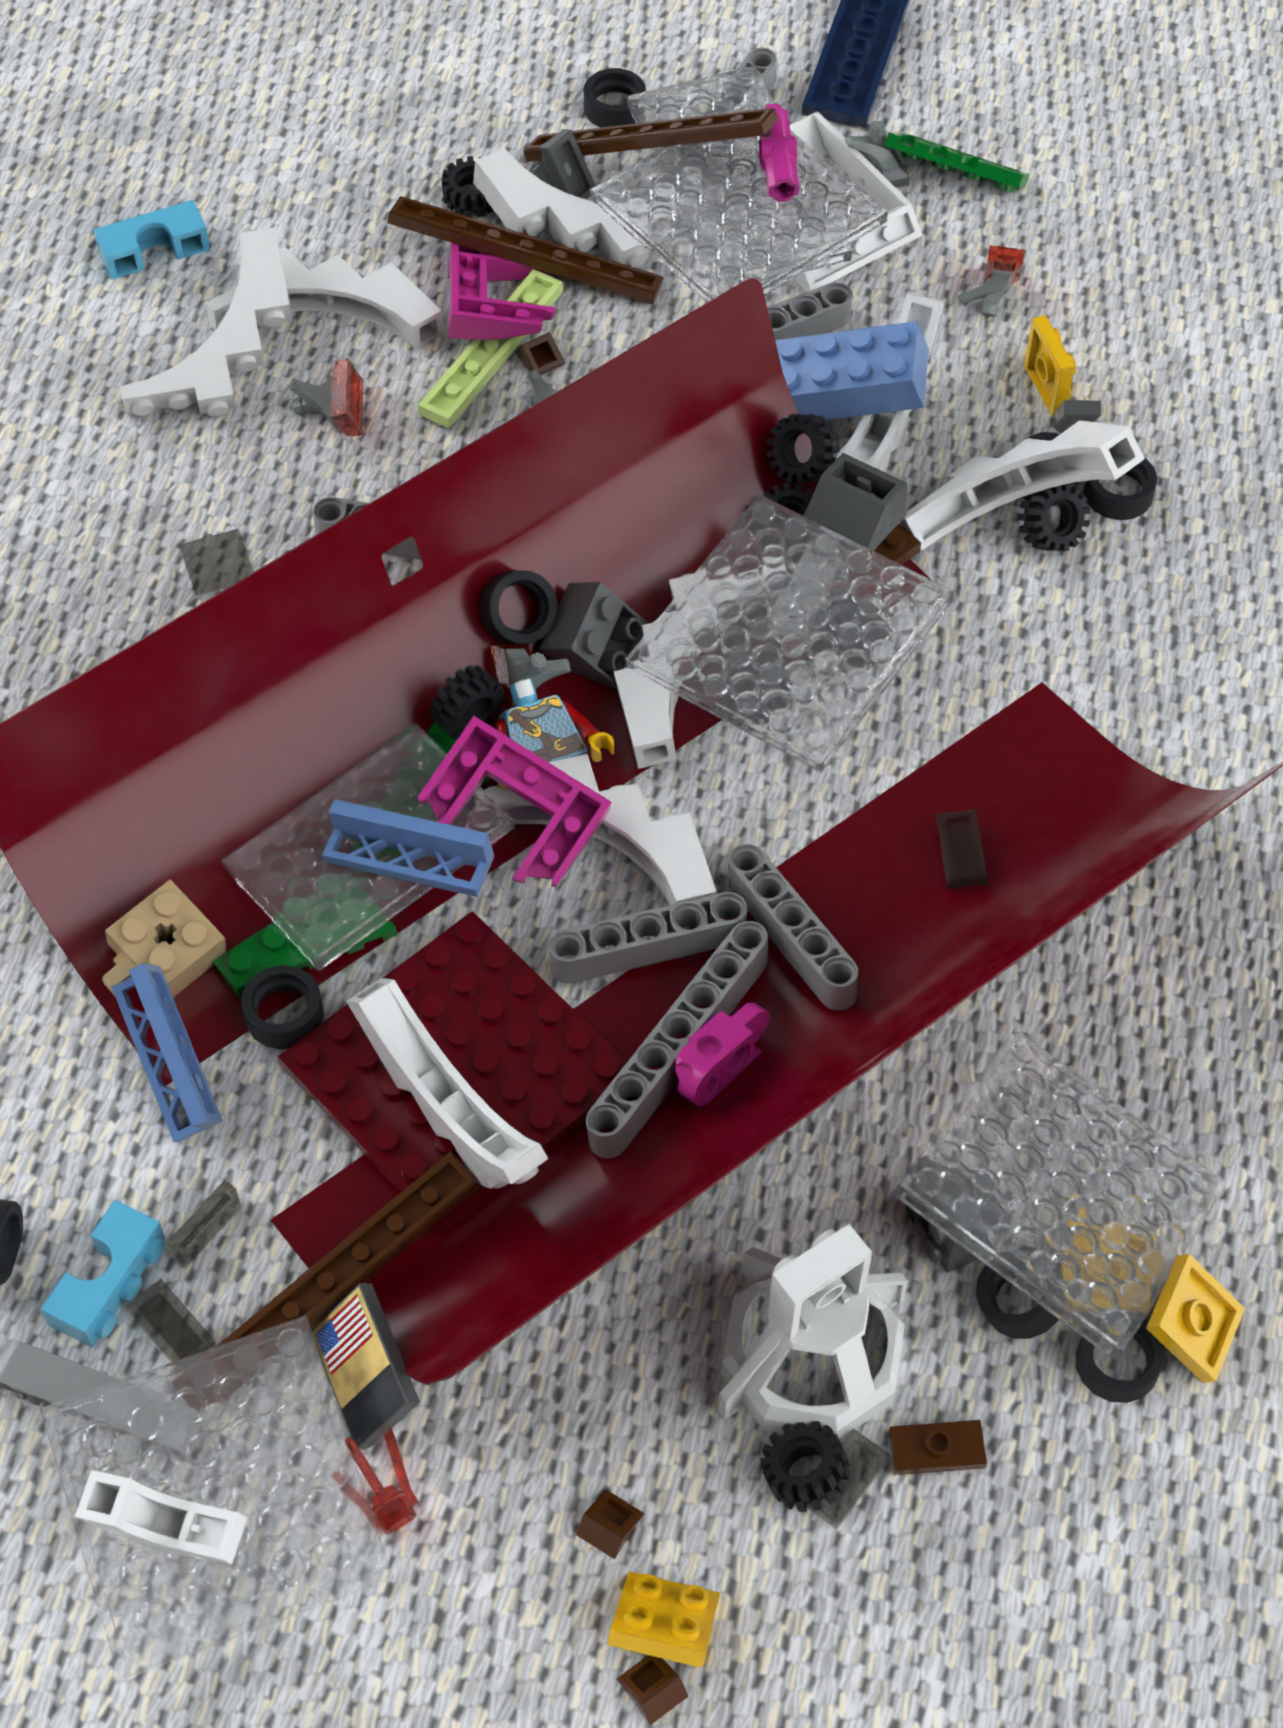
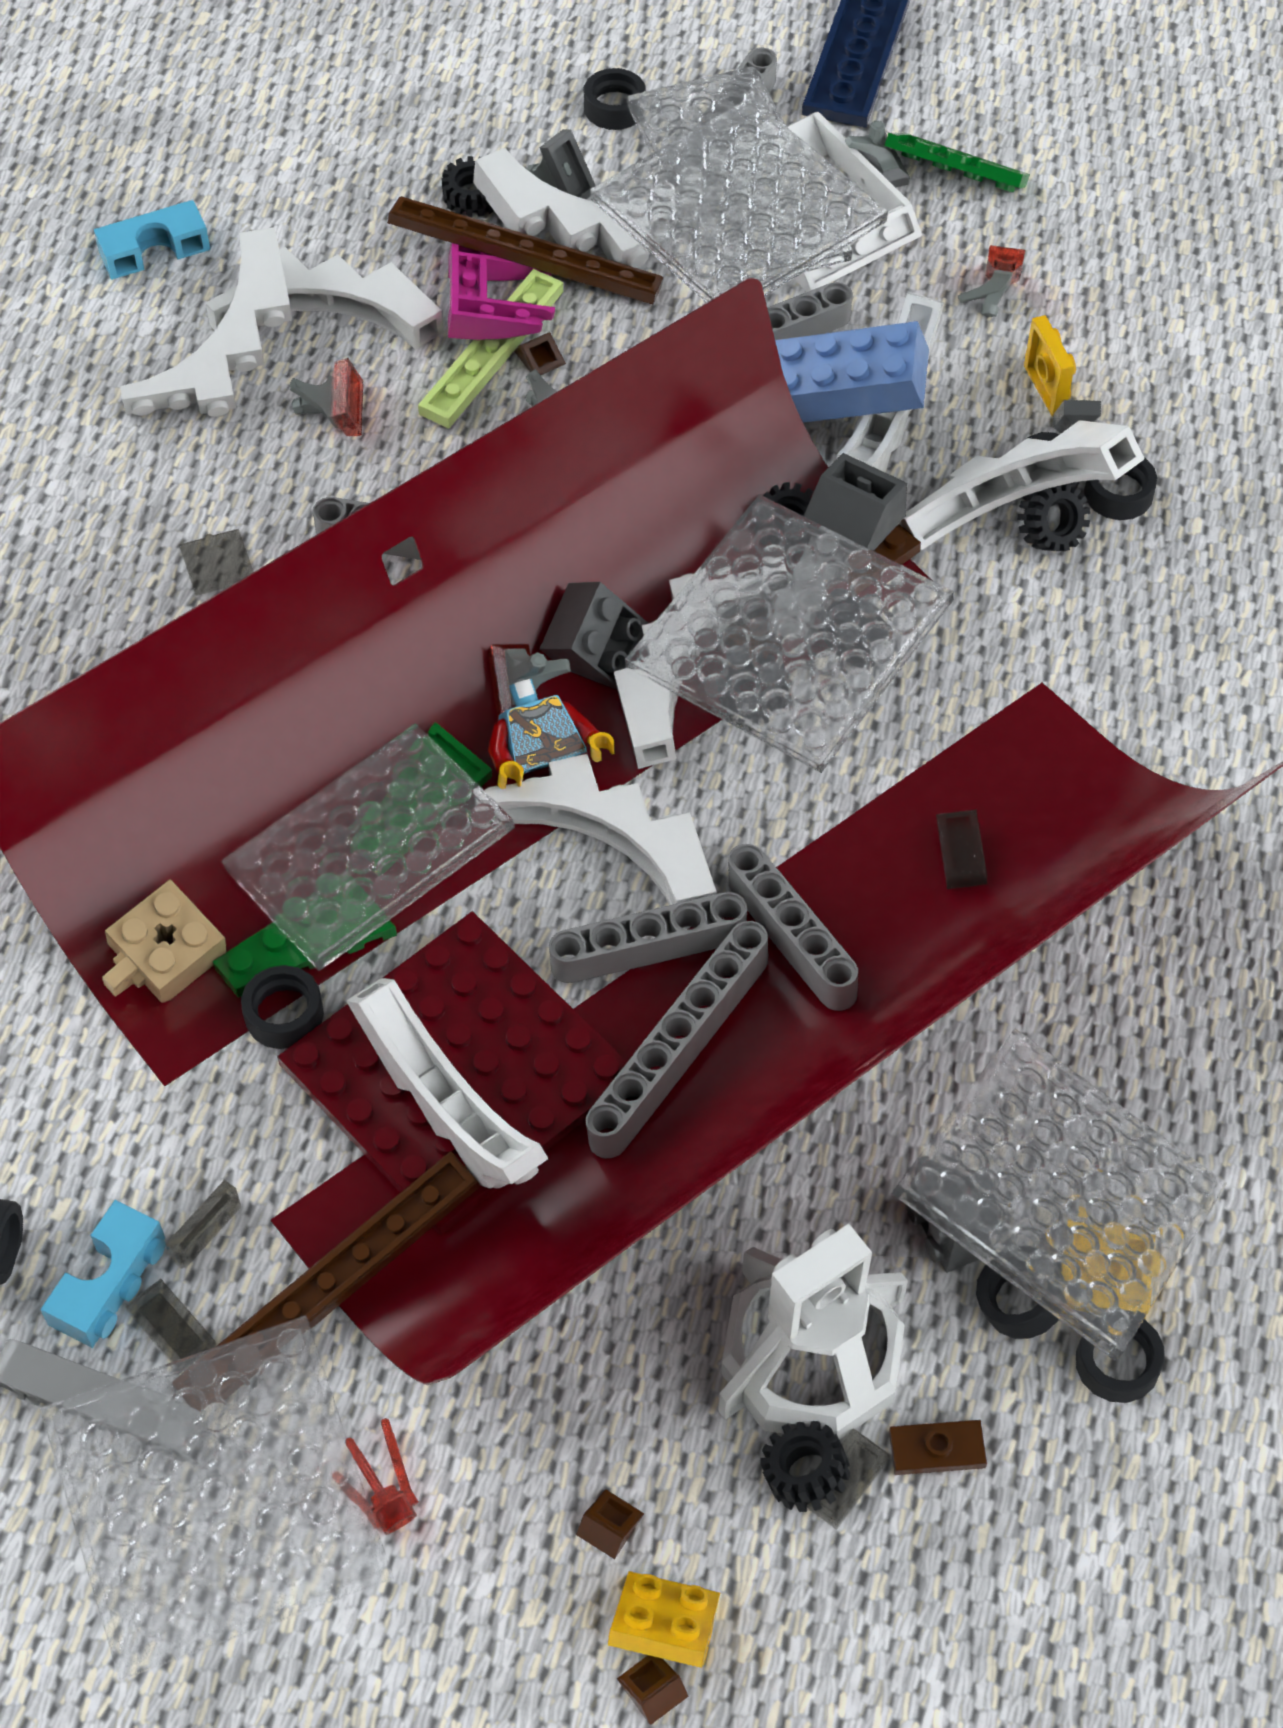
(160, 1519): white arch -> none
(175, 1051): medium blue fence -> none
(364, 1366): tile -> none
(408, 834): medium blue fence -> none
(466, 696): black tyre -> none
(487, 752): dark pink wedge -> none
(546, 605): black tyre -> none
(665, 133): reddish brown tile -> none
(719, 1053): dark pink piece -> none
(779, 158): dark pink piece -> none
(784, 447): black tyre -> none
(1195, 1318): yellow plate -> none

